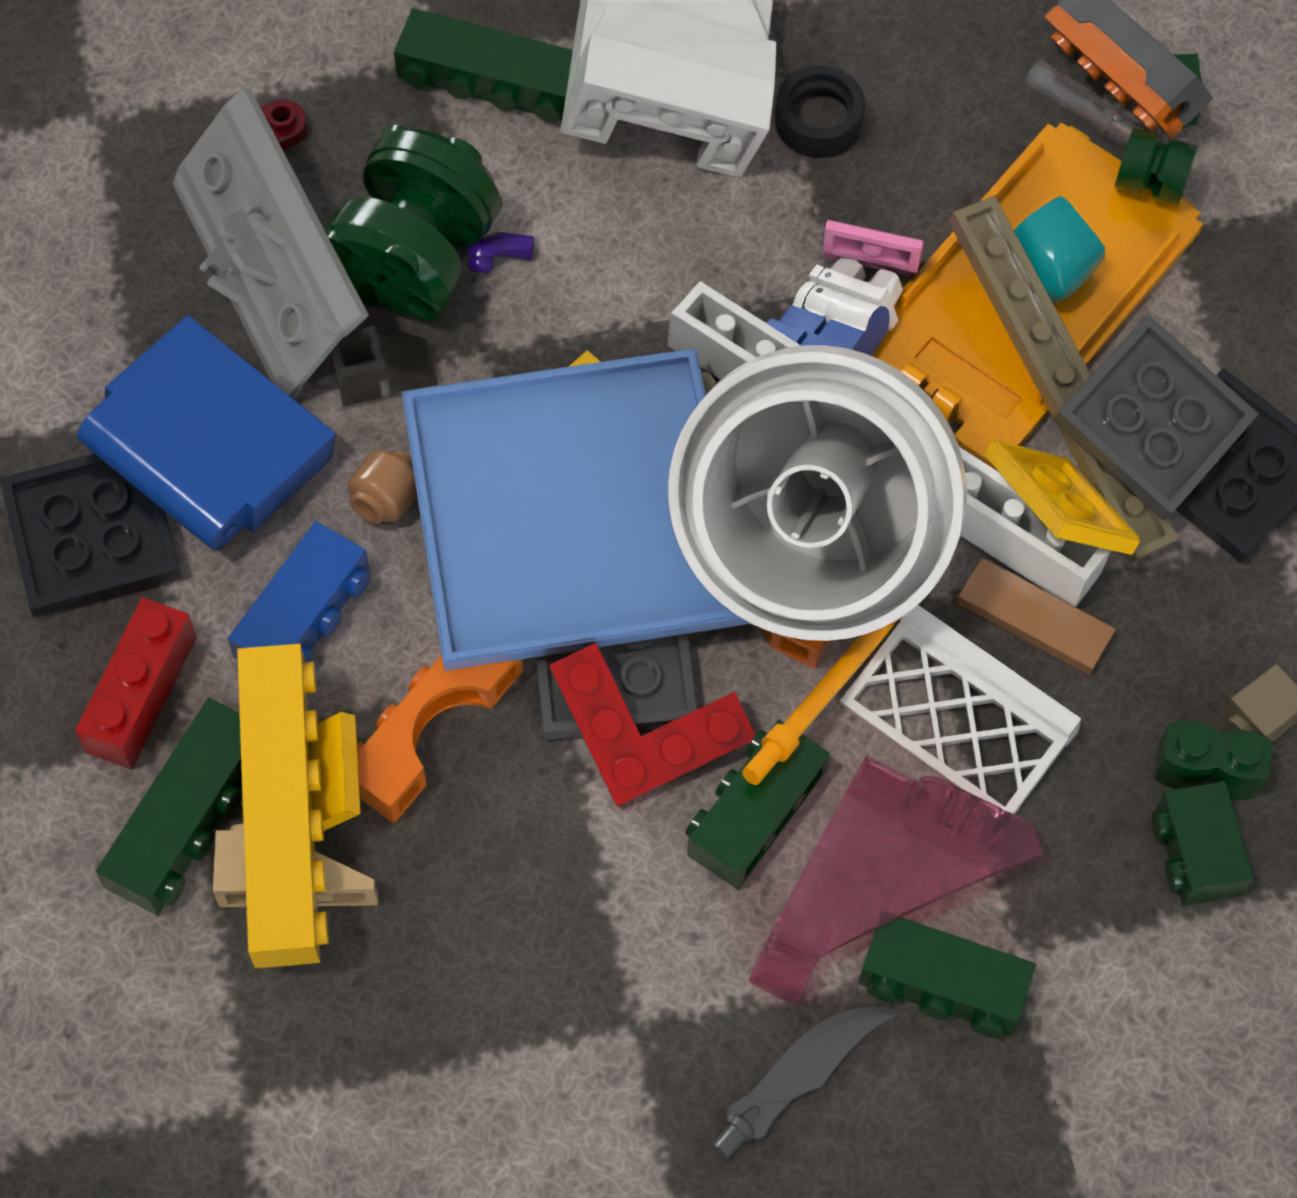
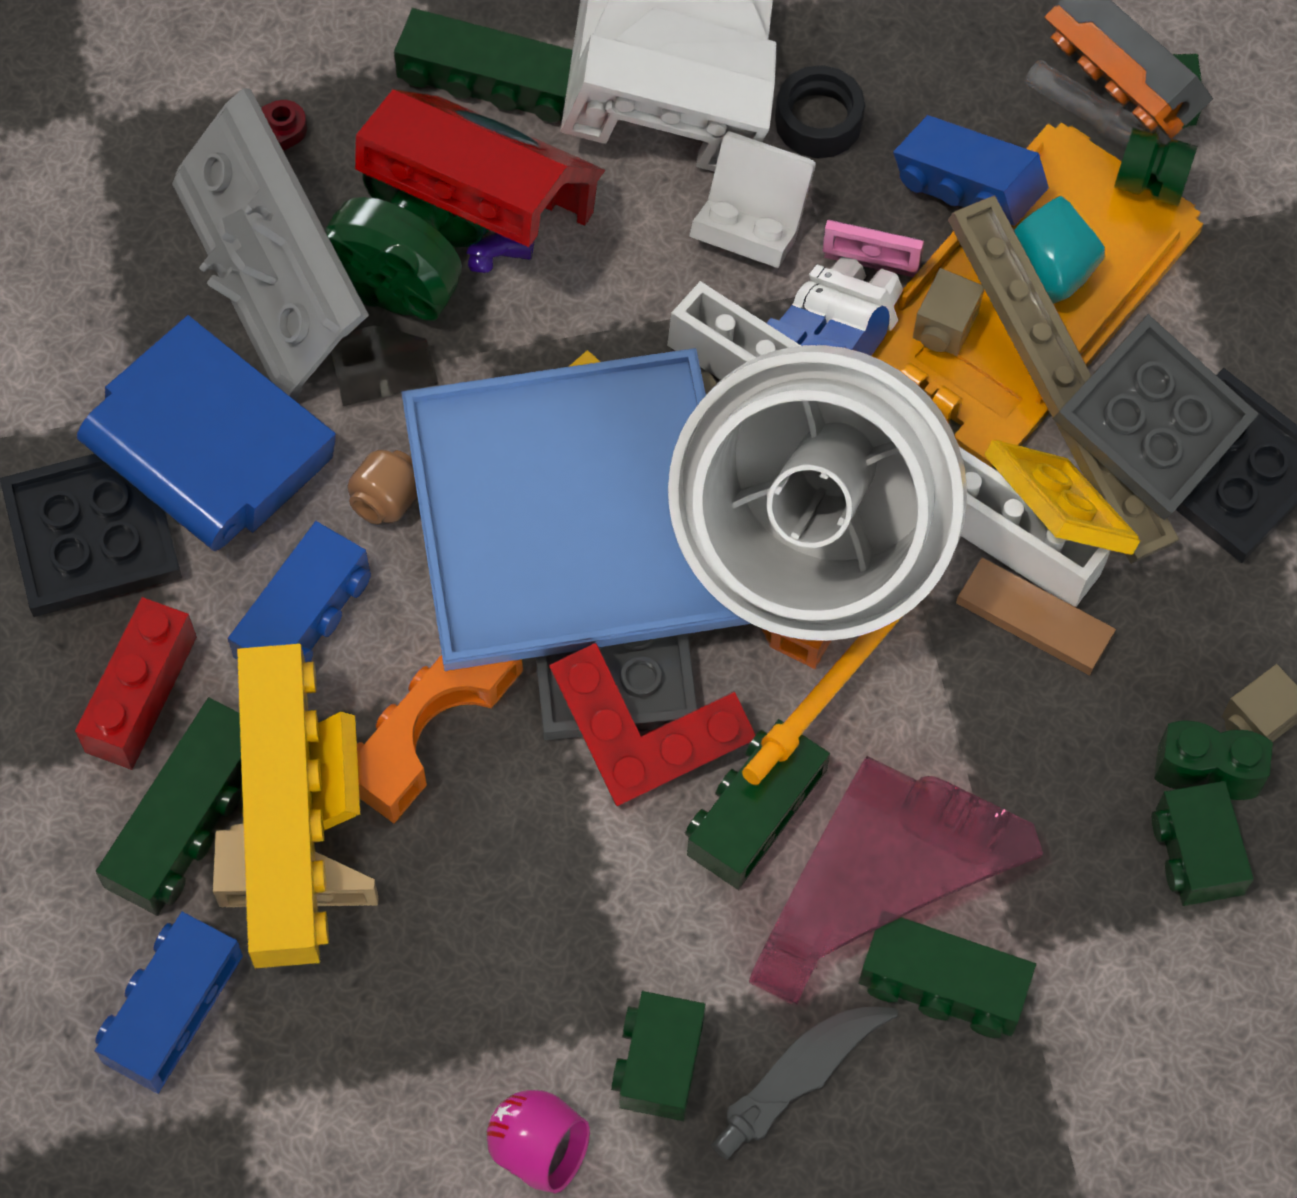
(167, 1001): none -> blue brick
(473, 165): none -> red panel
(526, 1135): none -> dark pink helmet
(660, 1056): none -> dark green brick
(755, 200): none -> white bracket
(948, 312): none -> dark tan brick
(970, 167): none -> blue brick
(986, 676): white fence -> none

